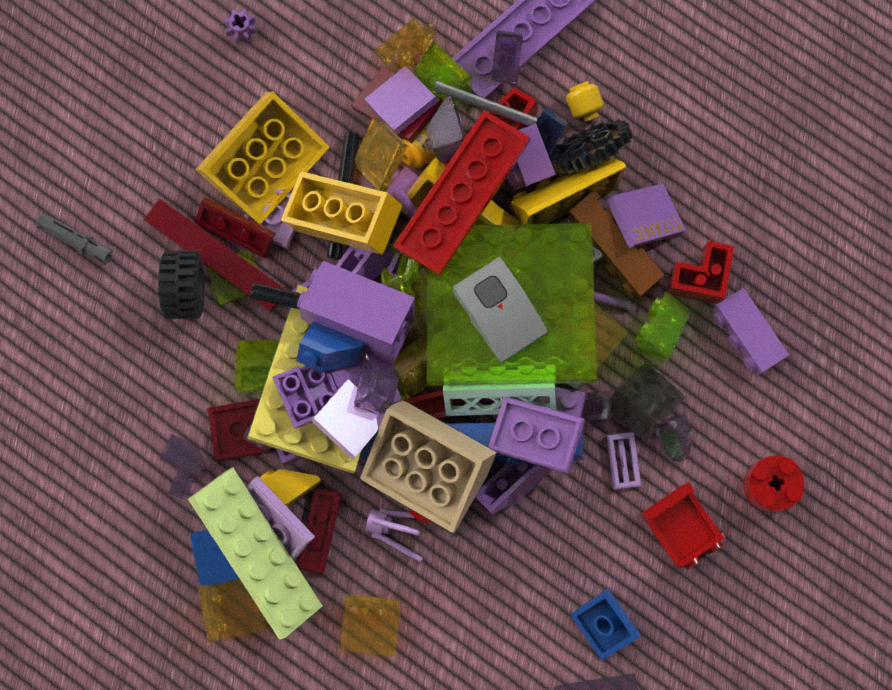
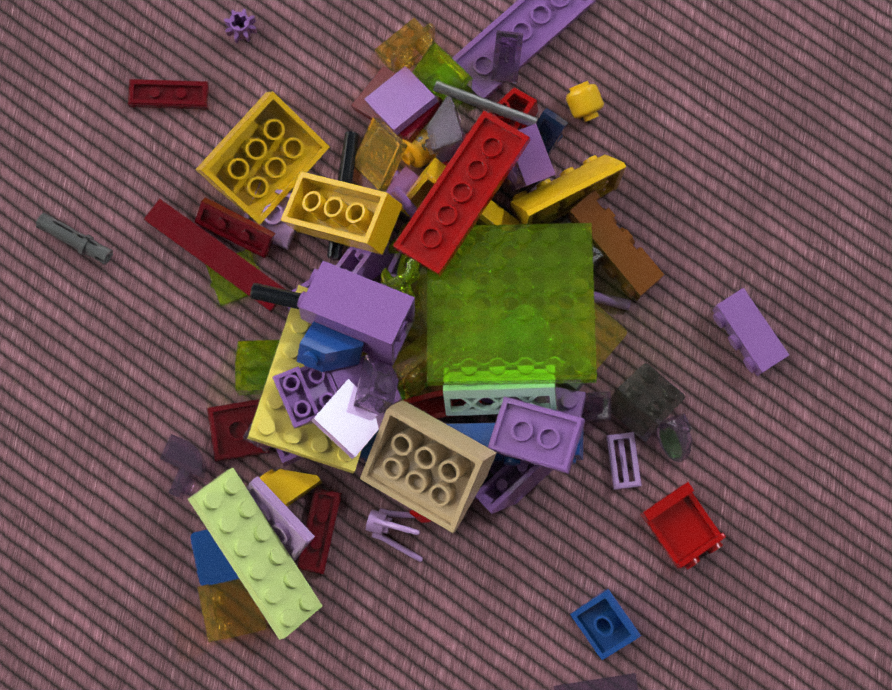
(168, 94): none -> dark red tile
(181, 284): black tyre -> none
(370, 625): clear yellow bracket -> none
(500, 310): light grey slope -> none
(605, 138): black gear -> none
(645, 215): medium lavender tile -> none
(664, 328): clear neon green slope -> none
(708, 280): red brick -> none
(773, 499): red brick -> none

